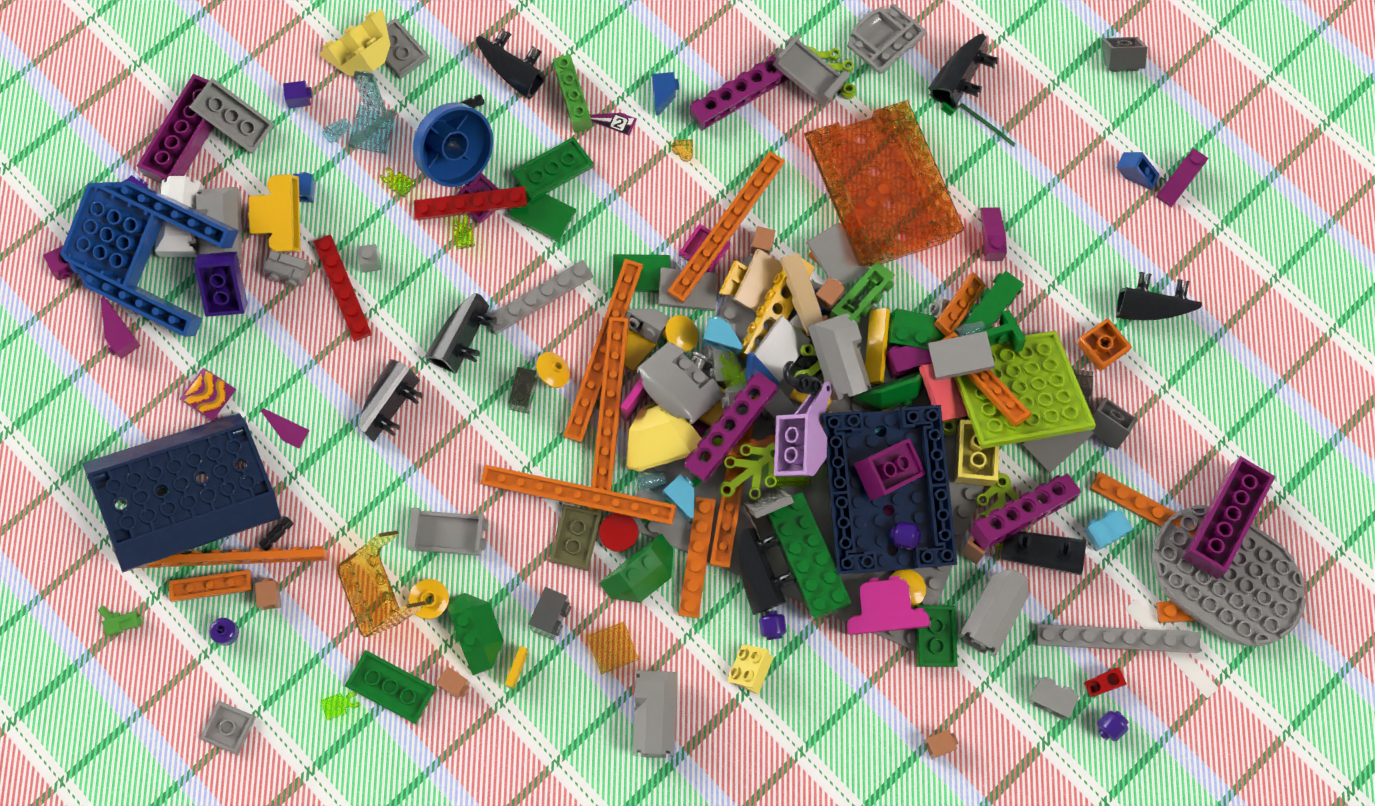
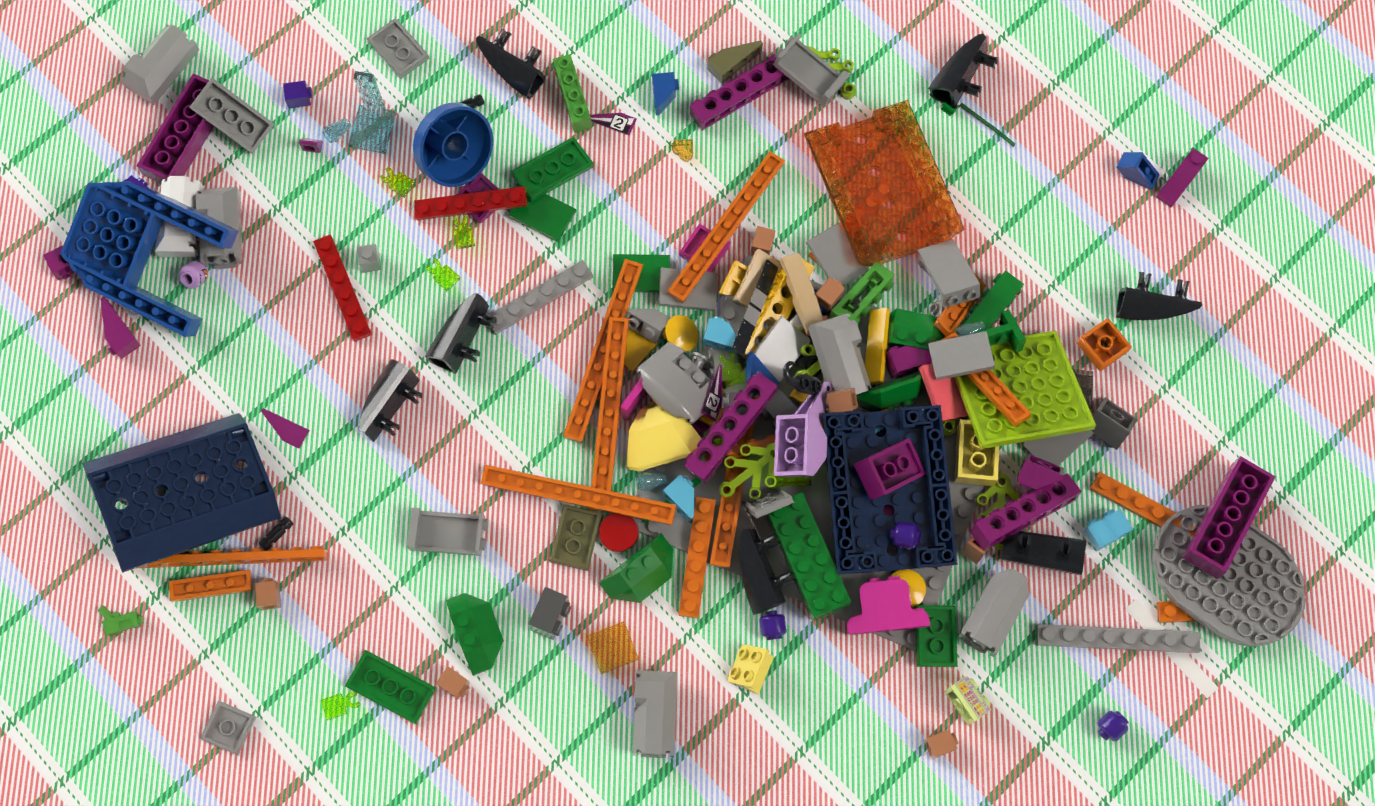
(159, 64): none -> light grey brick
(193, 274): none -> lavender head
(207, 394): slope -> none
(220, 283): dark purple brick -> none
(224, 631): dark purple head -> none
(278, 214): yellow brick -> none
(287, 268): light grey brick -> none
(306, 187): blue brick -> none
(311, 145): none -> magenta slope
(361, 47): light yellow brick -> none
(370, 590): clear yellow windscreen -> none
(426, 589): yellow dish -> none
(443, 276): none -> clear neon green plate
(516, 667): yellow tile -> none
(523, 390): clear smoke brick -> none
(552, 370): yellow dish -> none
(714, 398): none -> sticker
(732, 59): none -> olive slope
(754, 308): none -> black sticker
(841, 400): none -> nougat brick
(884, 37): light grey slope -> none
(949, 273): none -> light grey panel
(968, 700): none -> yellowish green slope
(993, 234): magenta slope -> none
(1038, 473): none -> magenta slope
(1053, 698): light grey brick -> none
(1105, 682): red leg -> none
(1124, 53): dark grey slope -> none

